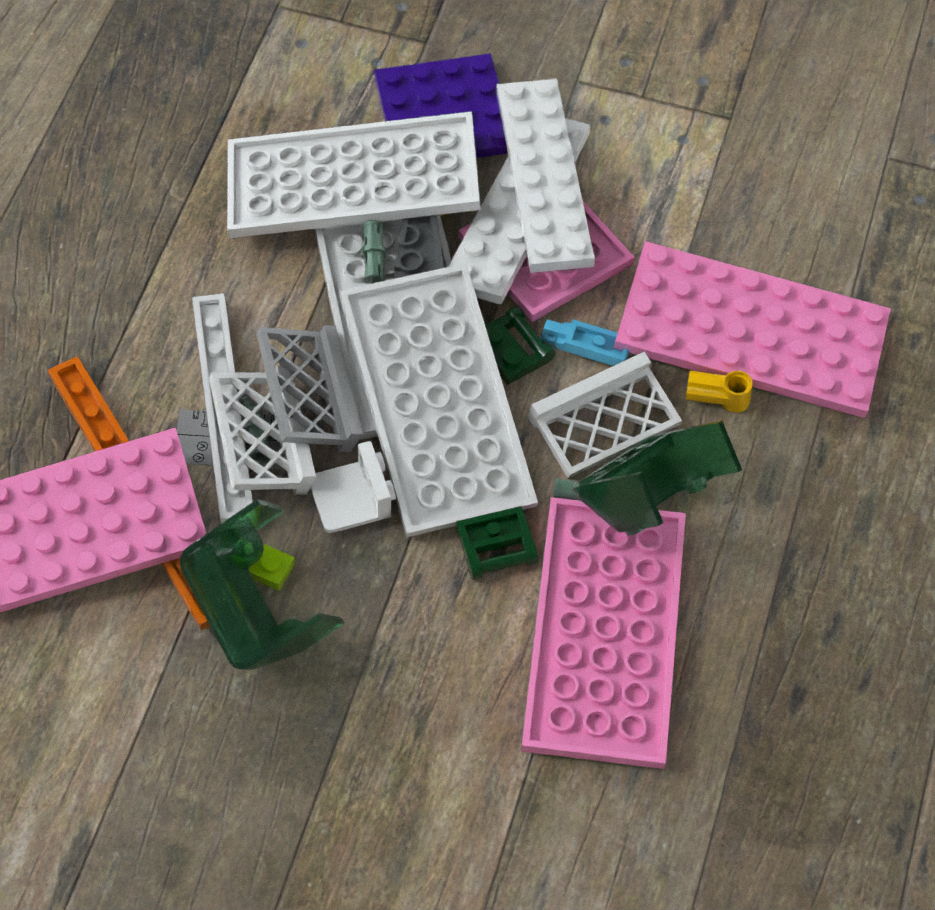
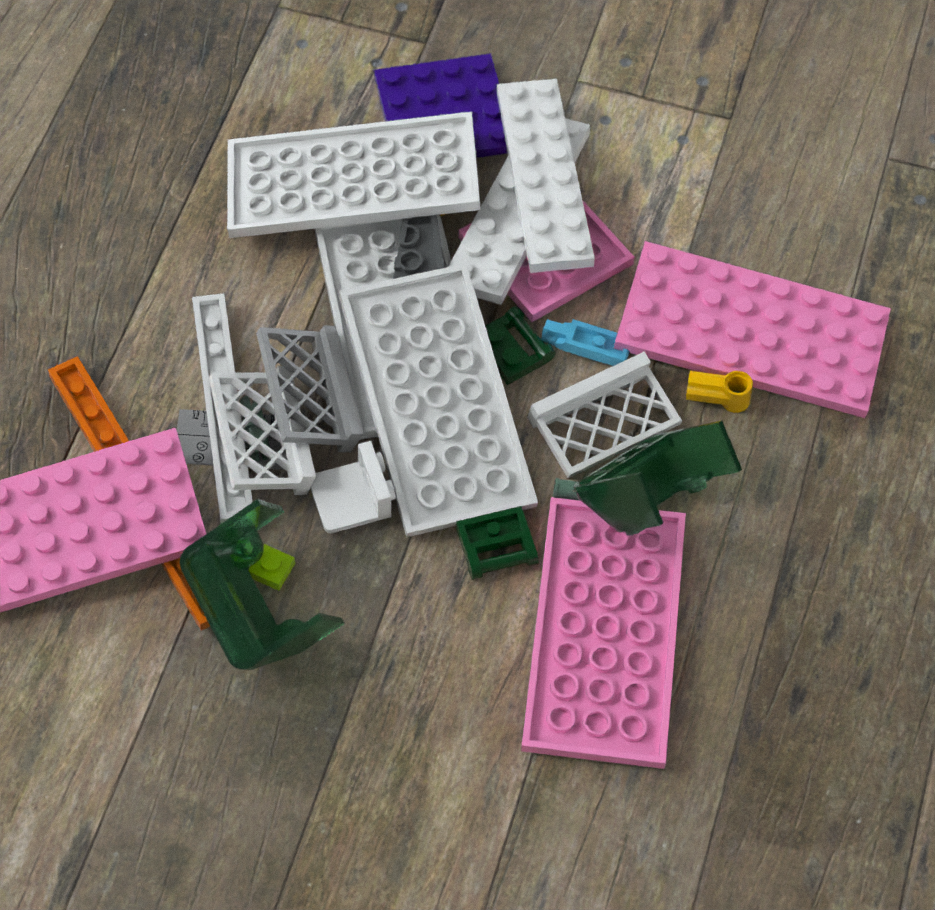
(373, 252): sand green pin -> none

